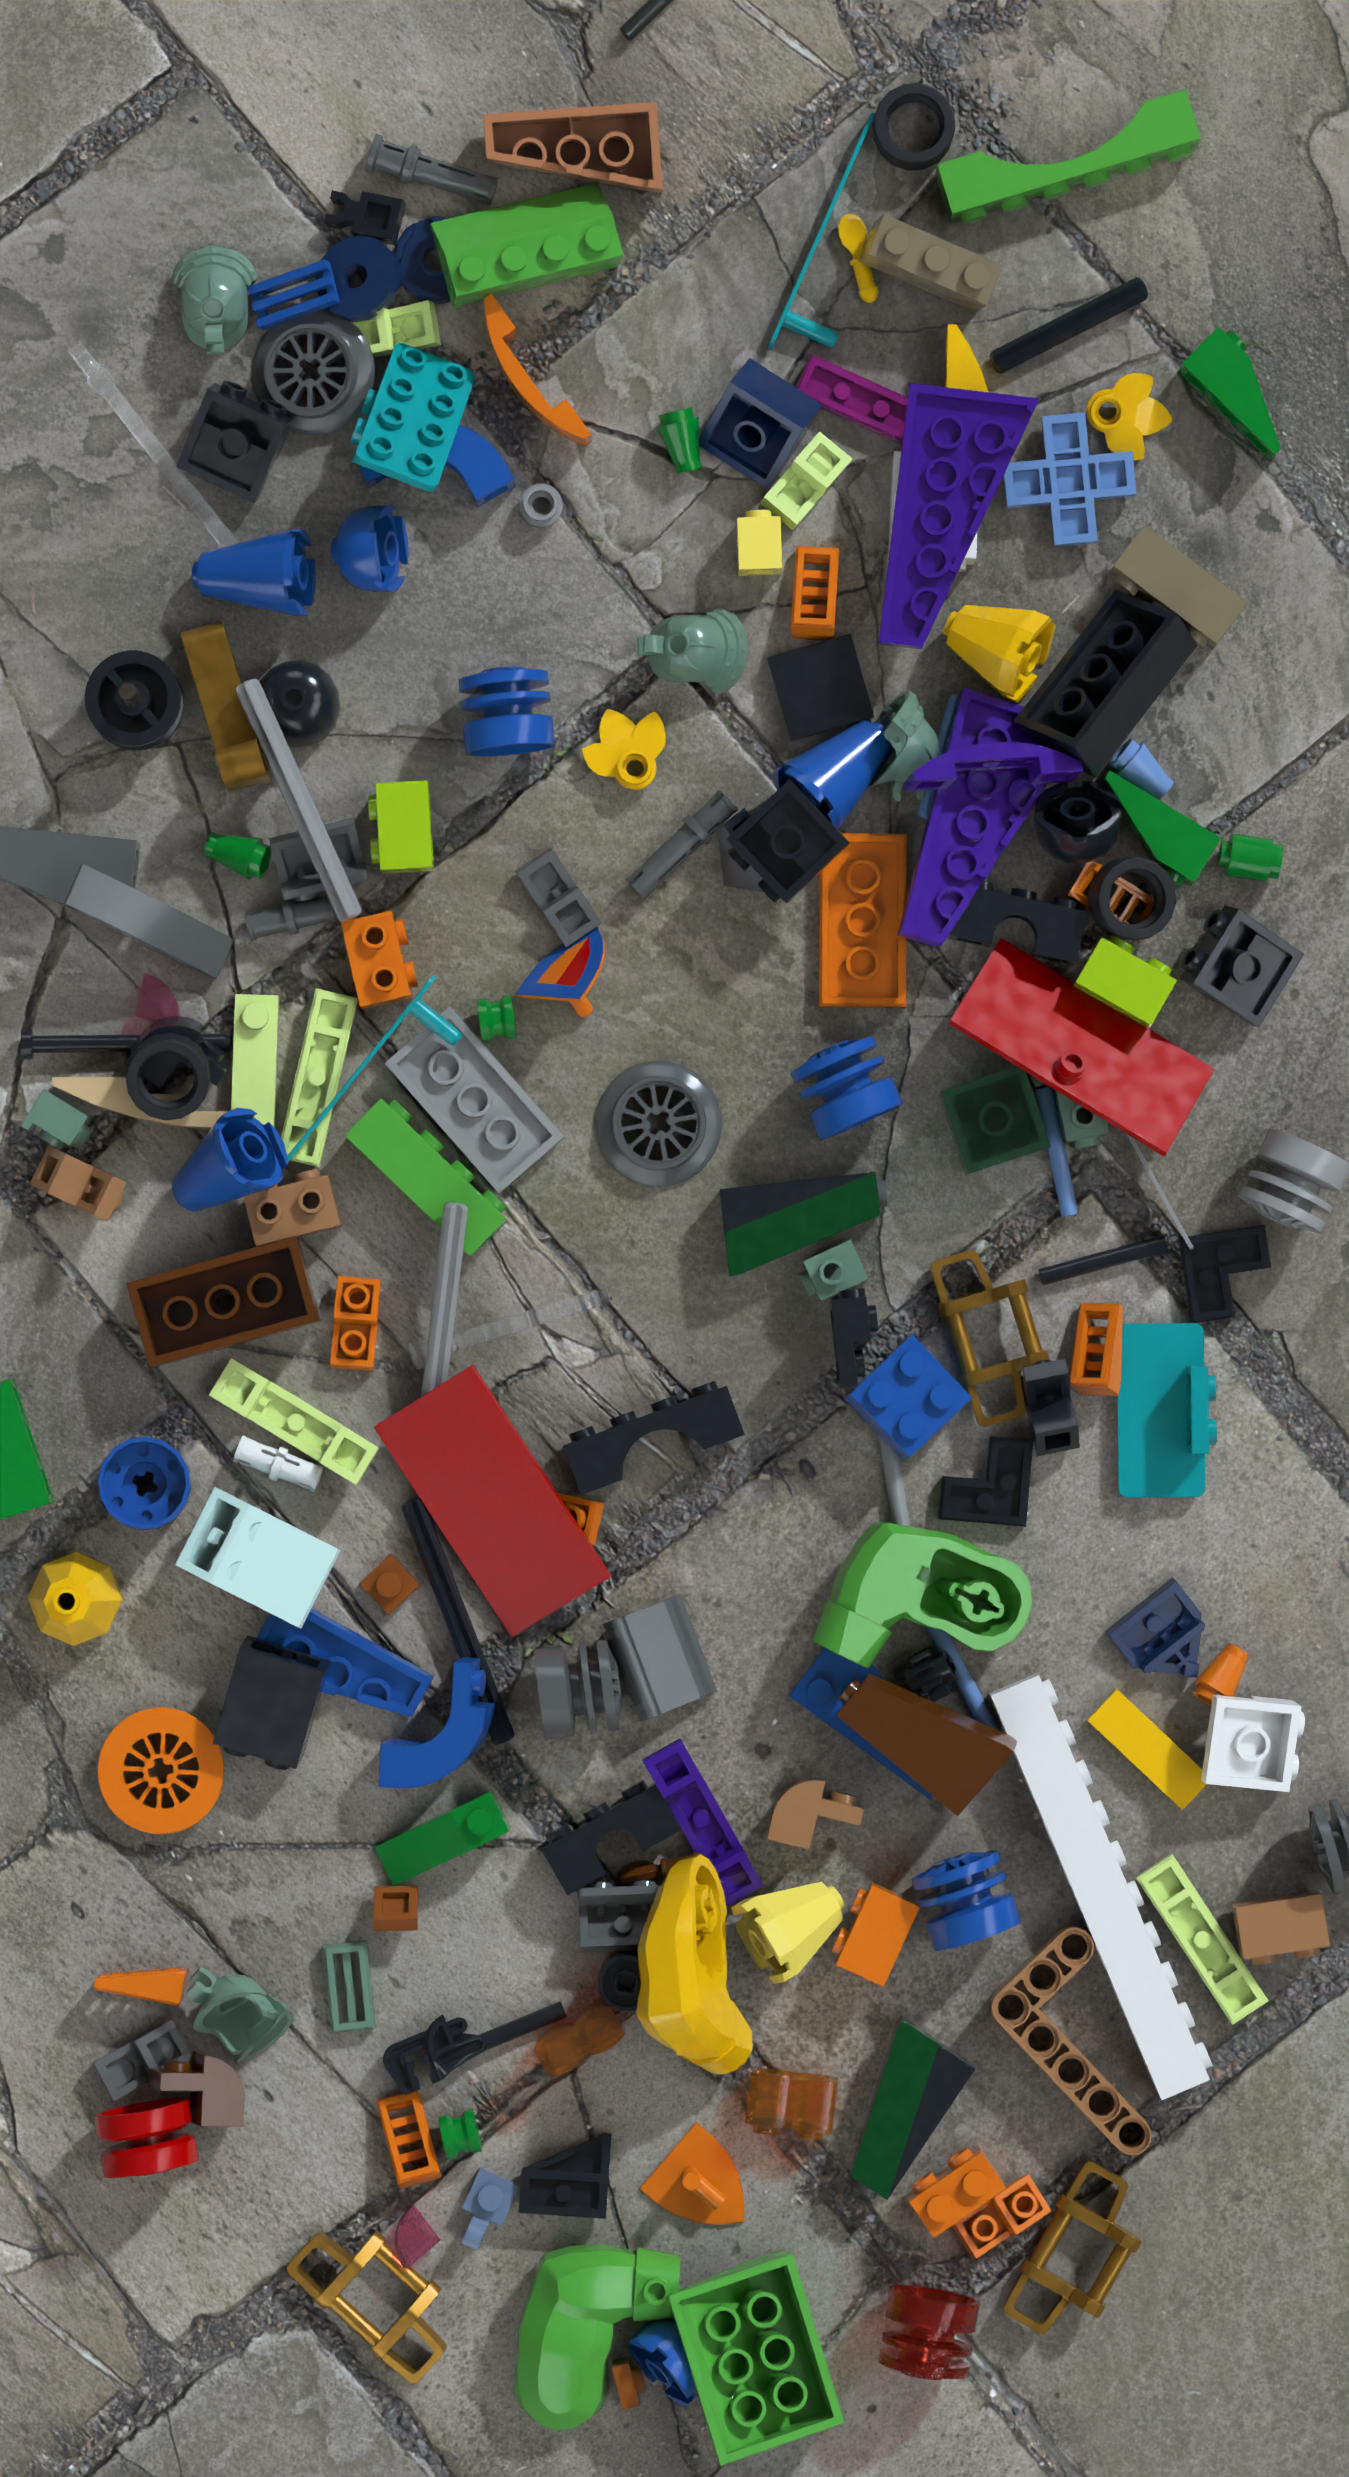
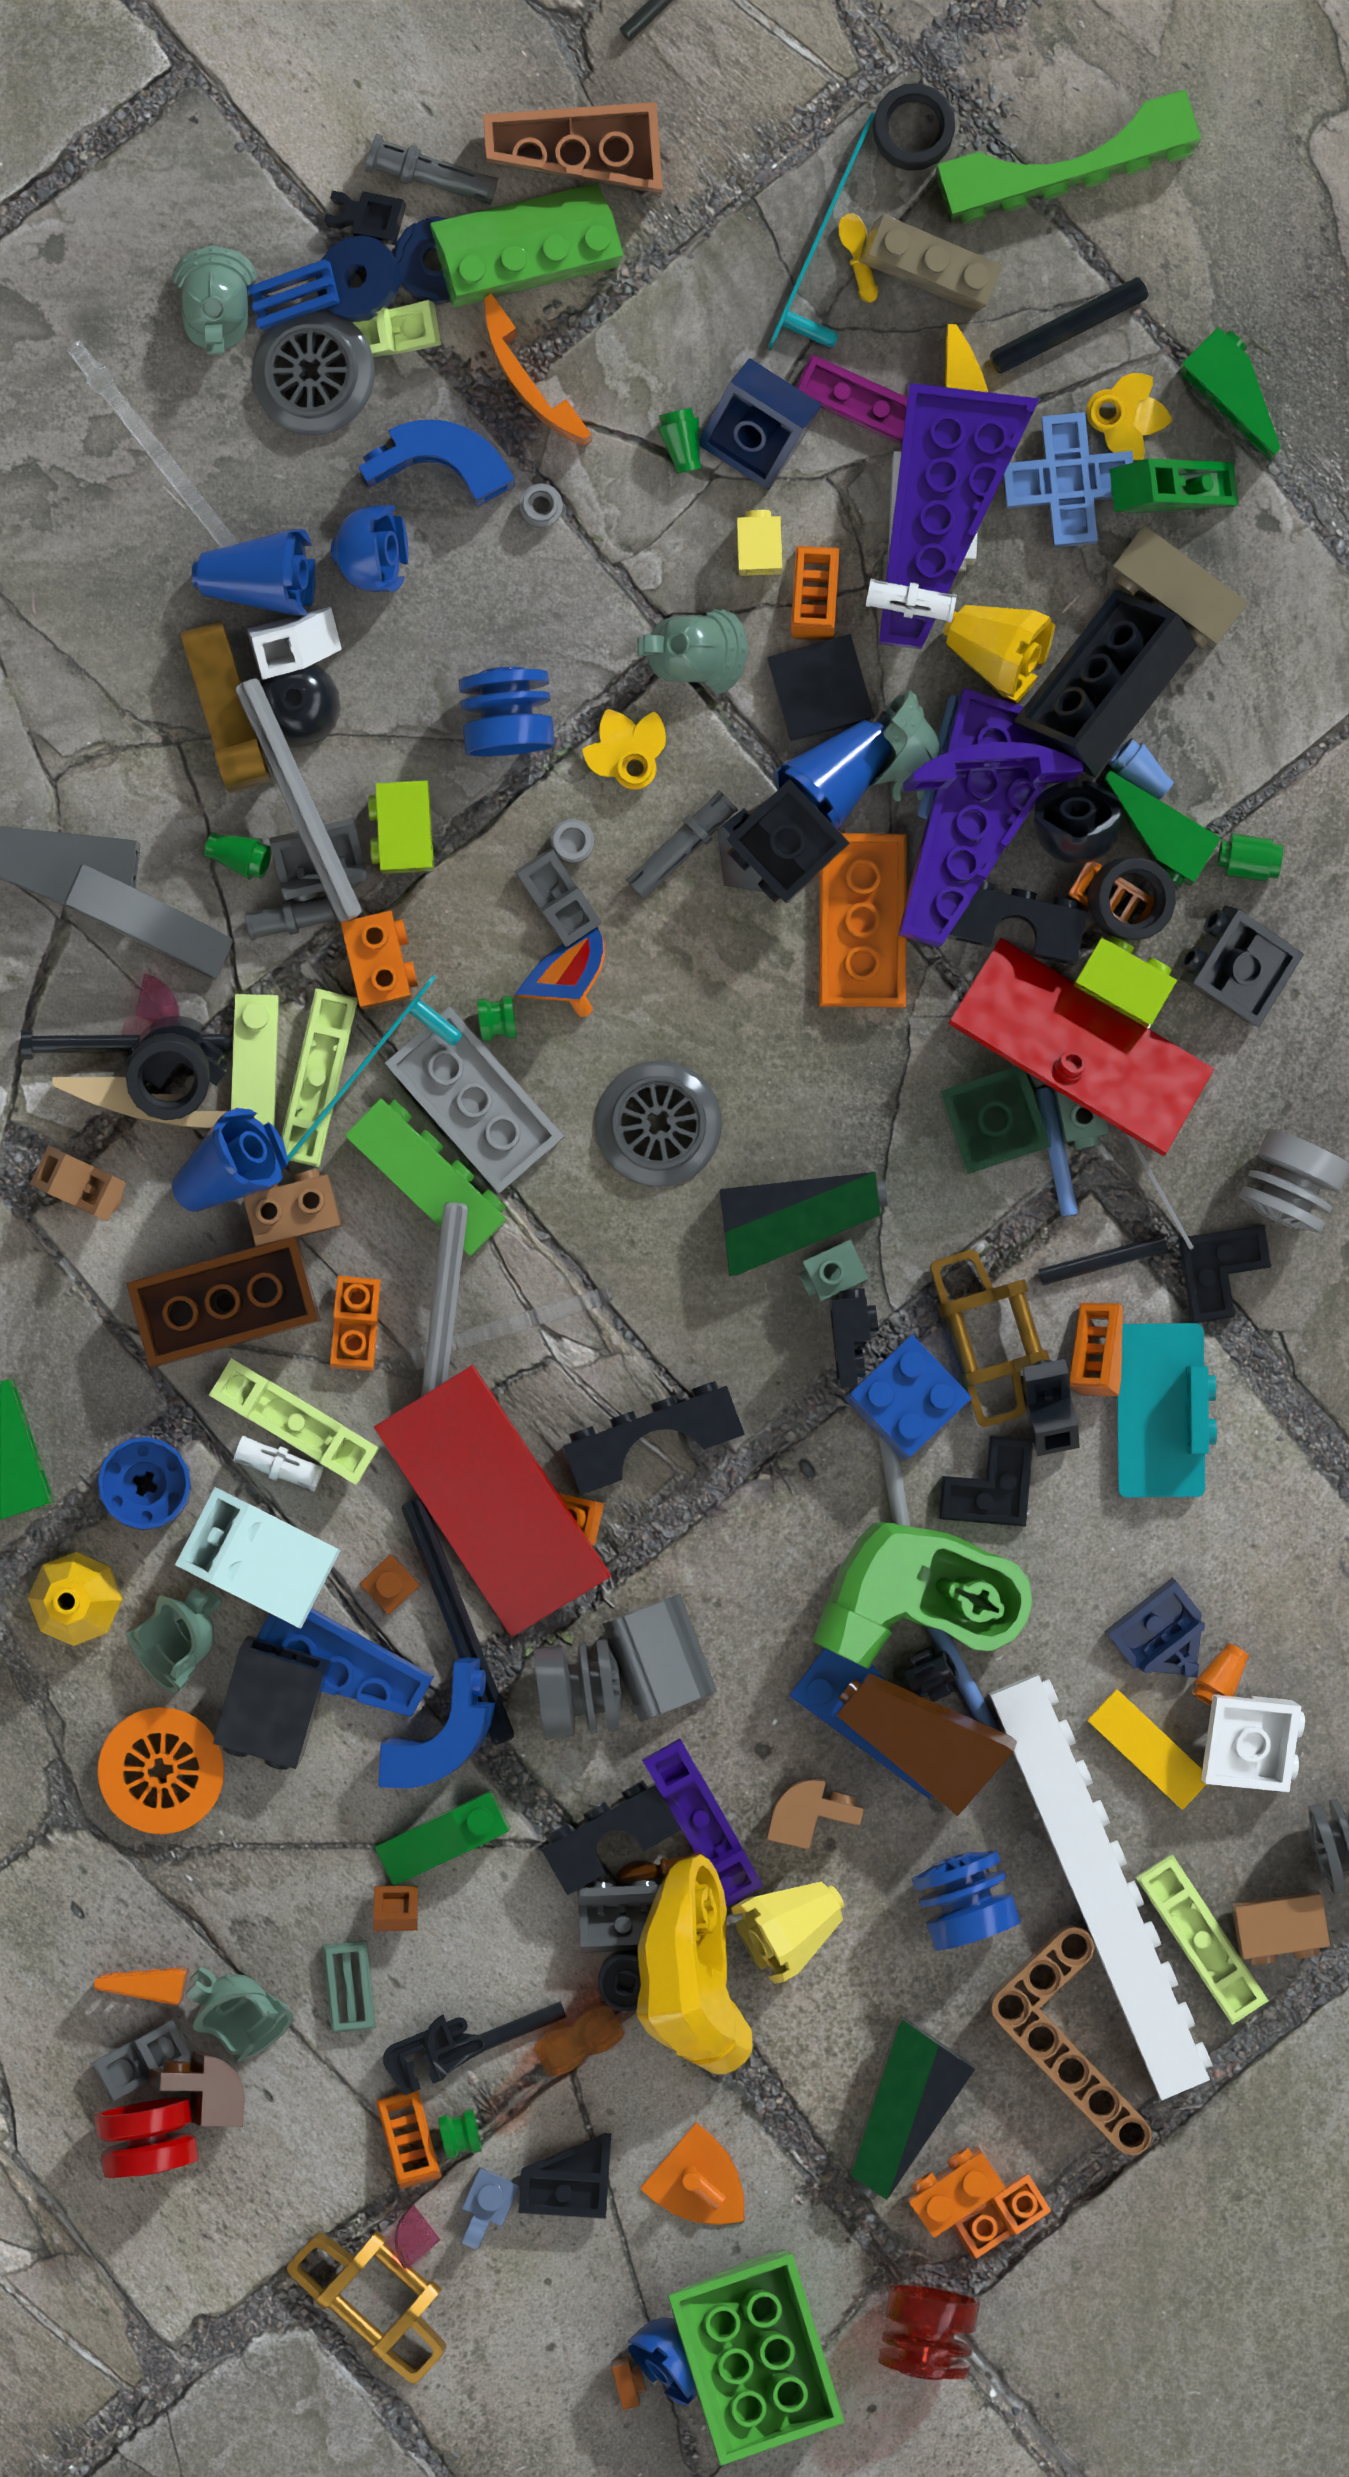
(58, 1122): sand green brick -> none
(134, 700): black wheel -> none
(175, 1638): none -> sand green helmet
(235, 440): black plate -> none
(294, 642): none -> white slope
(412, 417): teal bracket -> none
(572, 841): none -> light grey tile
(572, 2323): bright green piece -> none
(791, 2102): clear orange brick -> none
(806, 481): yellowish green slope -> none
(846, 1087): blue wheel -> none
(875, 1933): orange brick -> none
(911, 600): none -> white pin
(1035, 2266): pearl gold bar -> none
(1173, 485): none -> green slope

